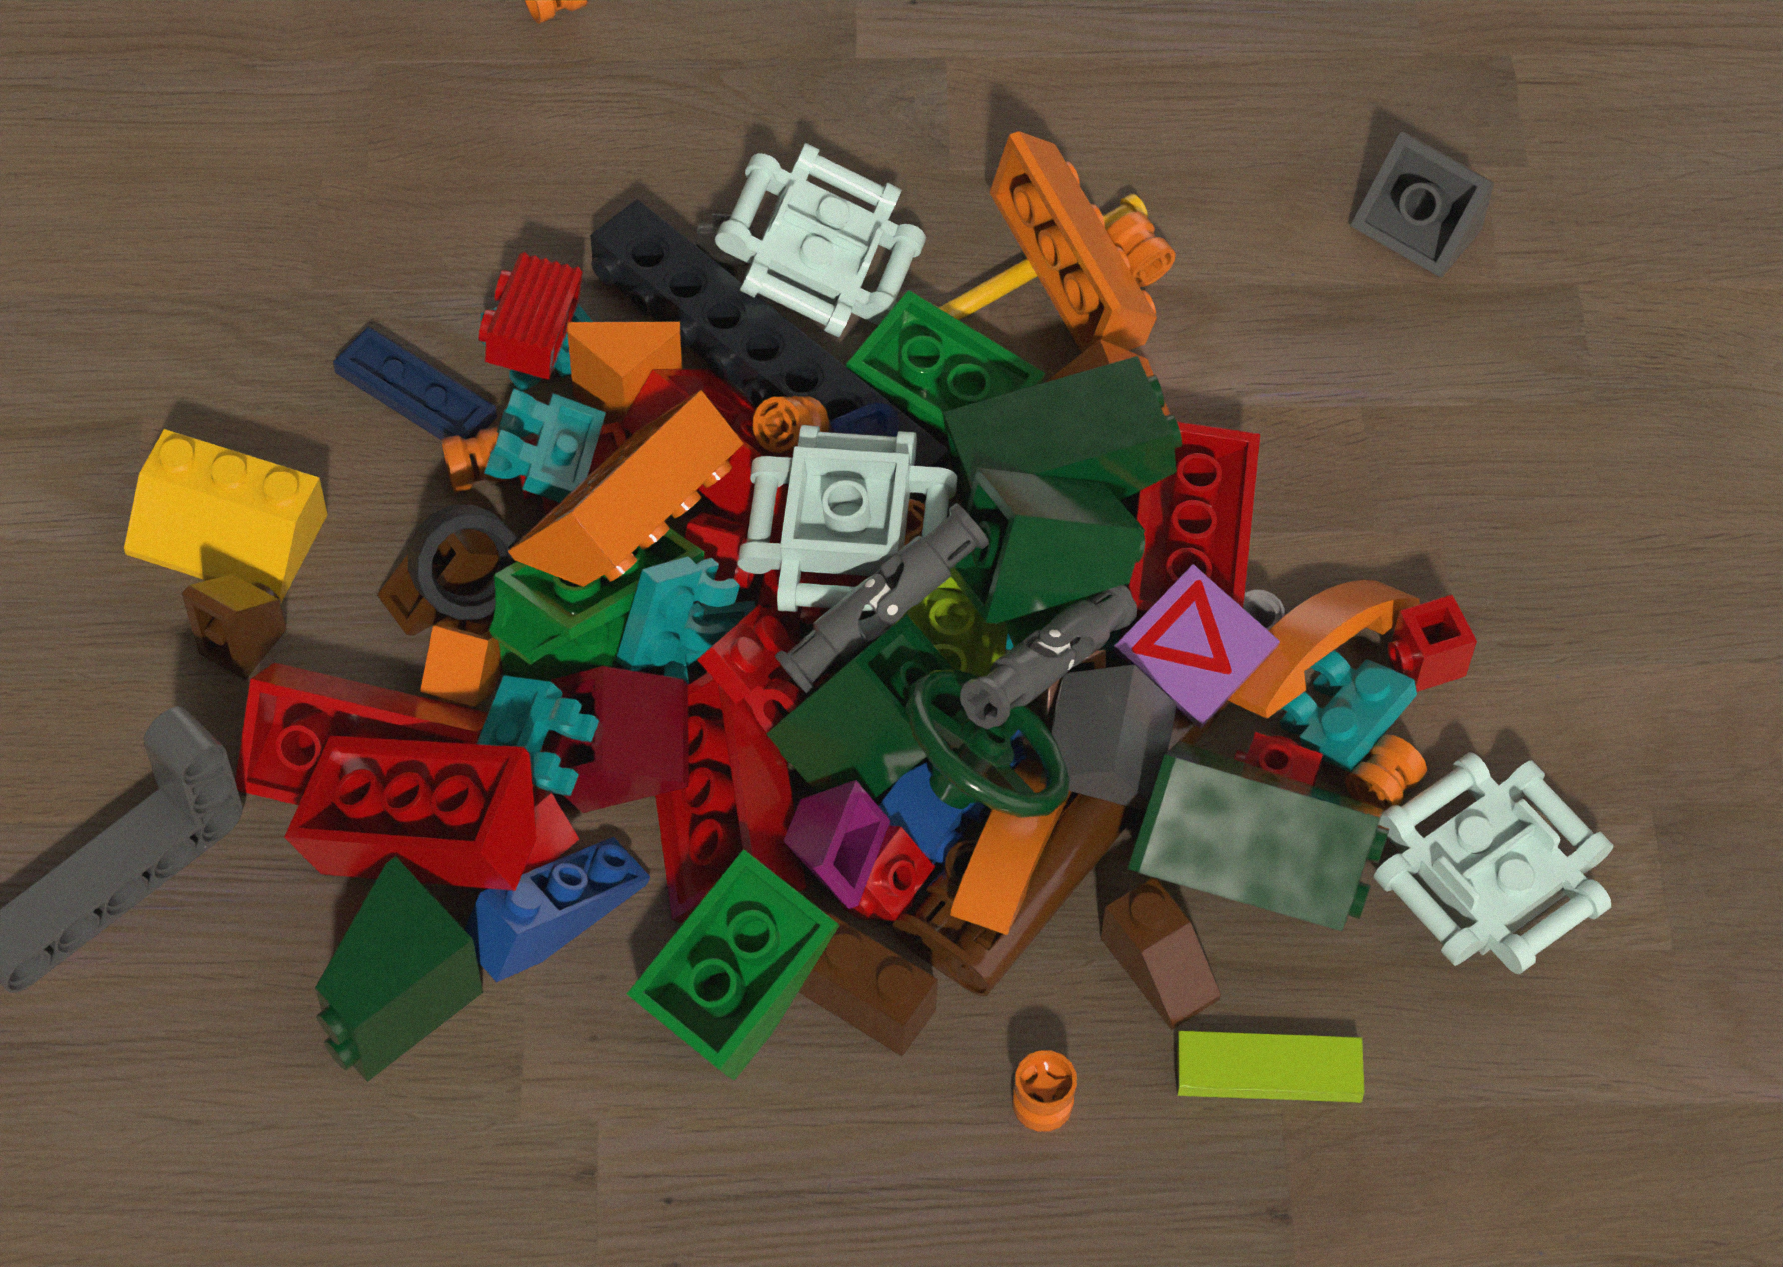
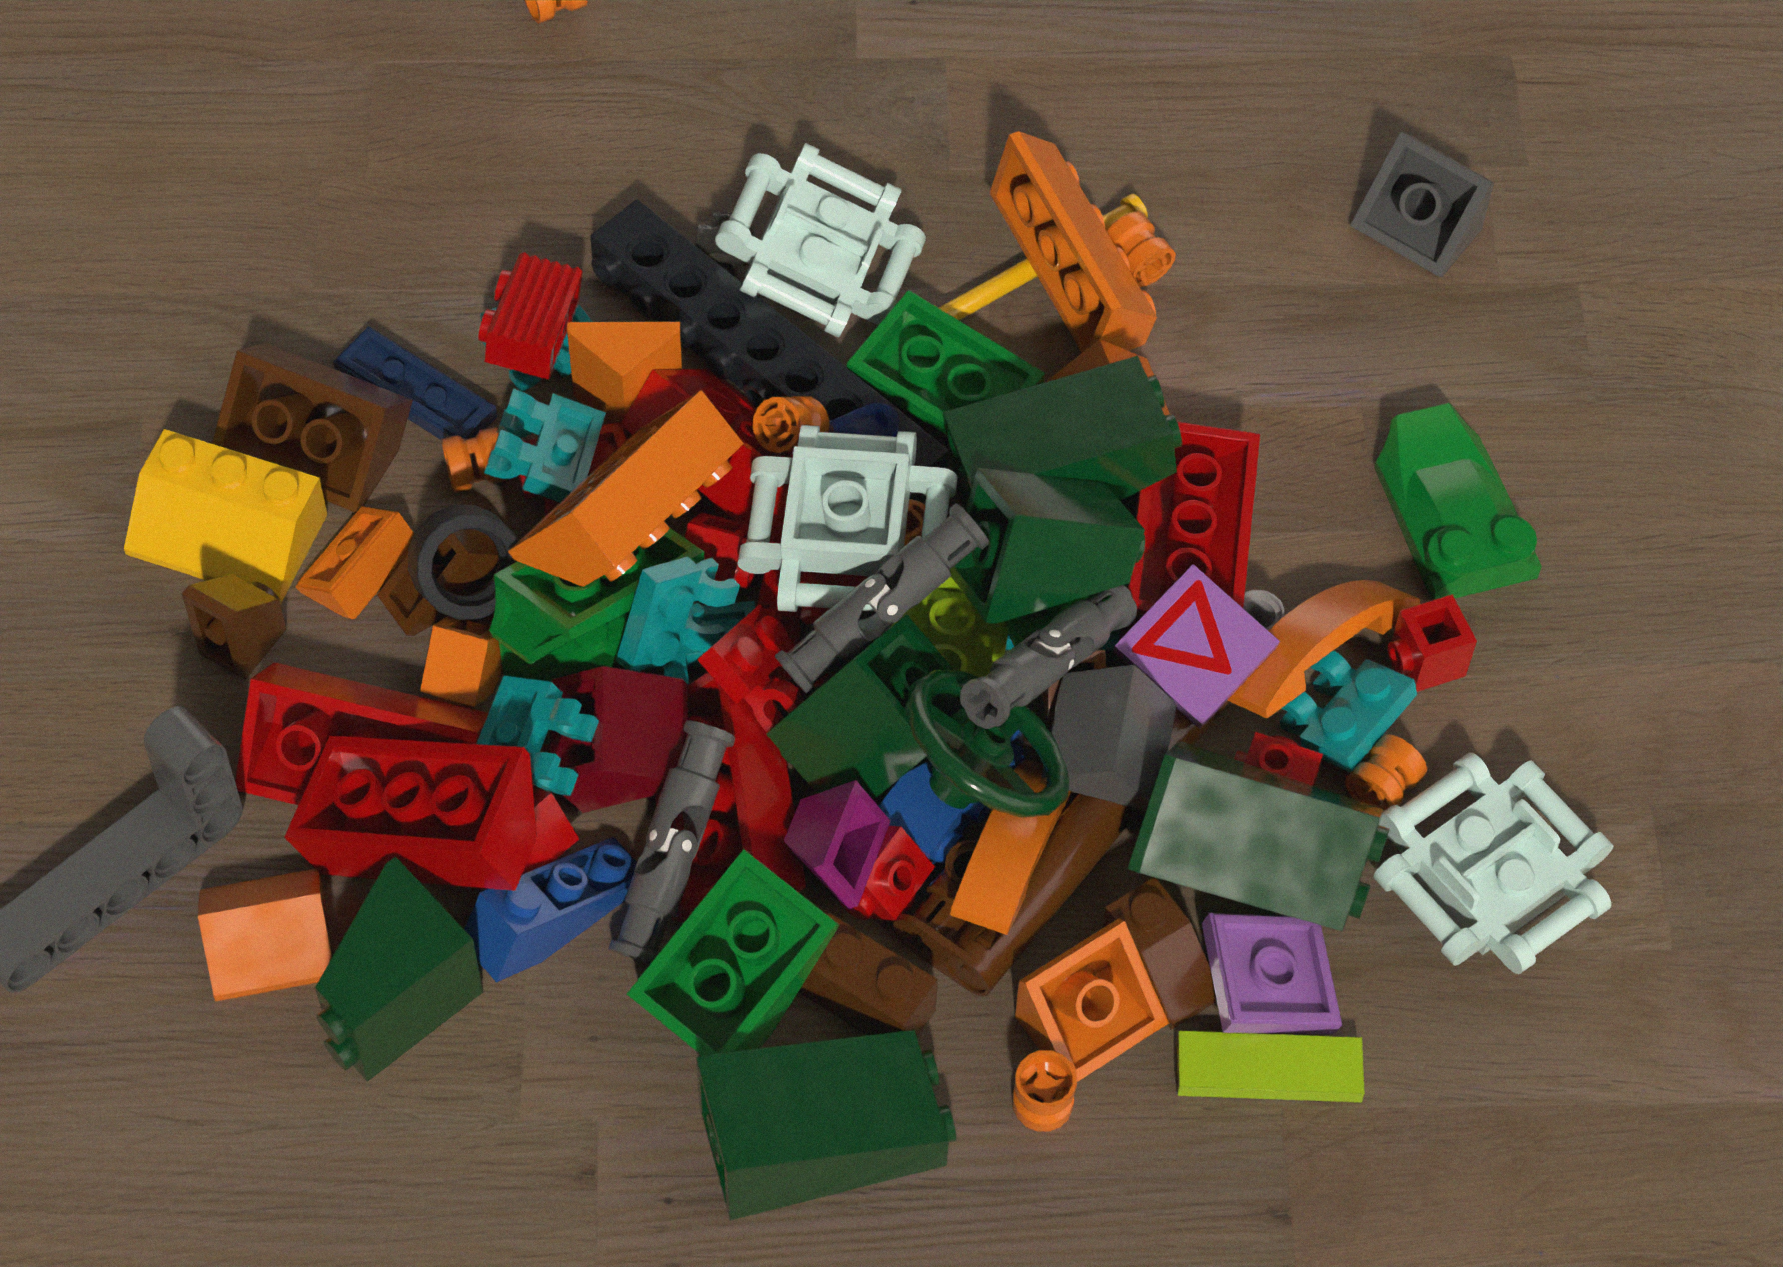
(265, 934): none -> orange slope
(312, 421): none -> reddish brown slope
(358, 561): none -> orange slope
(669, 853): none -> dark grey piece
(820, 1118): none -> dark green slope
(1091, 1001): none -> orange slope
(1271, 974): none -> medium lavender tile
(1453, 506): none -> green slope

